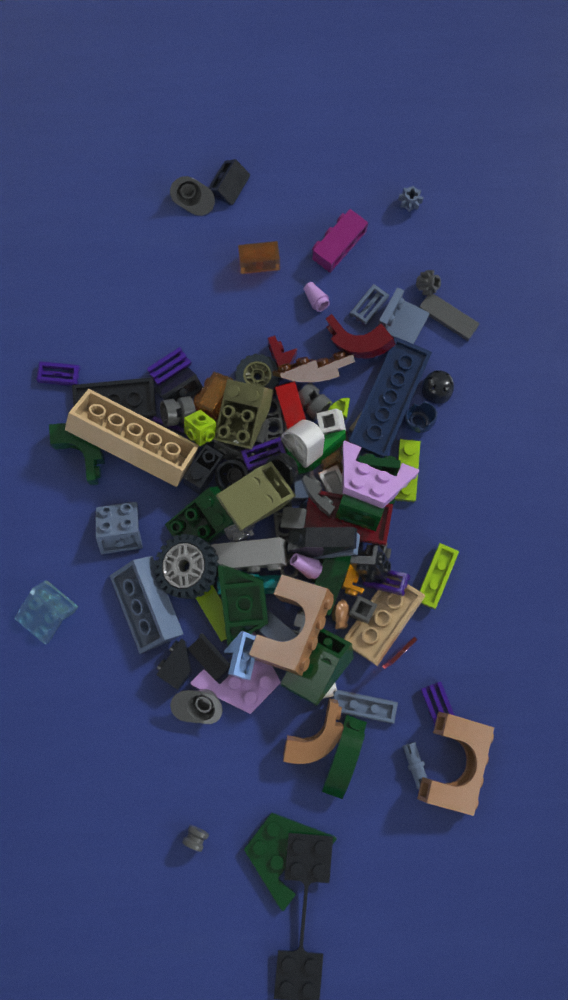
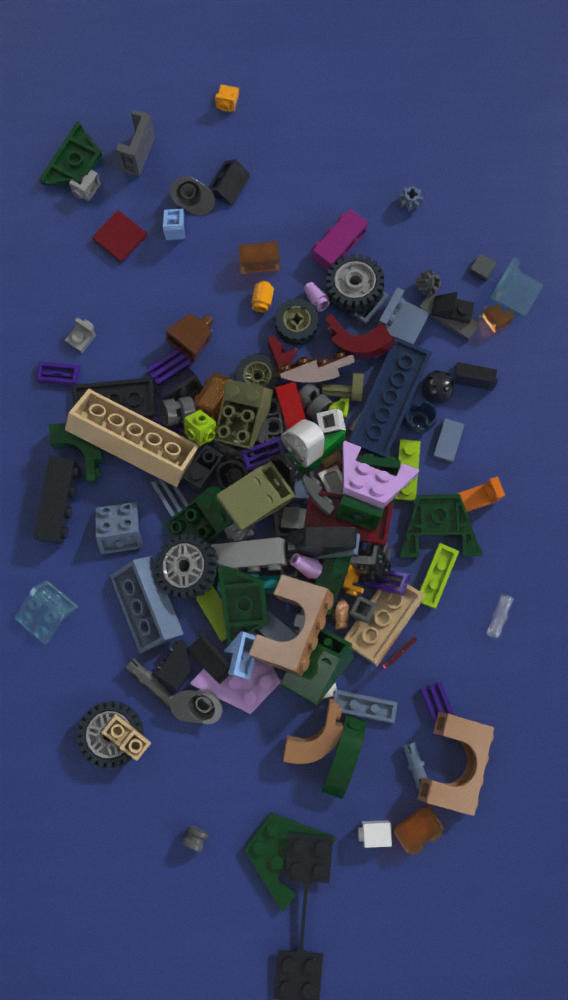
(56, 500): none -> black brick
(73, 159): none -> dark green wing
(81, 335): none -> light grey bracket
(88, 186): none -> light grey bracket
(95, 744): none -> wheel
(120, 236): none -> dark red tile
(126, 737): none -> tan slope
(133, 157): none -> dark grey panel
(149, 681): none -> dark grey pin
(155, 484): none -> sand blue tile
(174, 224): none -> light blue slope
(190, 335): none -> reddish brown torso
(227, 98): none -> light orange bracket
(262, 296): none -> light orange brick
(293, 332): none -> black wheel
(353, 392): none -> olive piece
(359, 271): none -> wheel
(375, 834): none -> white brick
(418, 829): none -> clear orange brick
(439, 517): none -> dark green wing
(448, 440): none -> sand blue tile
(451, 308): none -> black slope
(475, 376): none -> black panel
(482, 495): none -> orange bracket
(483, 267): none -> dark grey tile
(497, 318): none -> clear orange panel
(499, 616): none -> clear pin
(516, 289): none -> clear light blue bracket

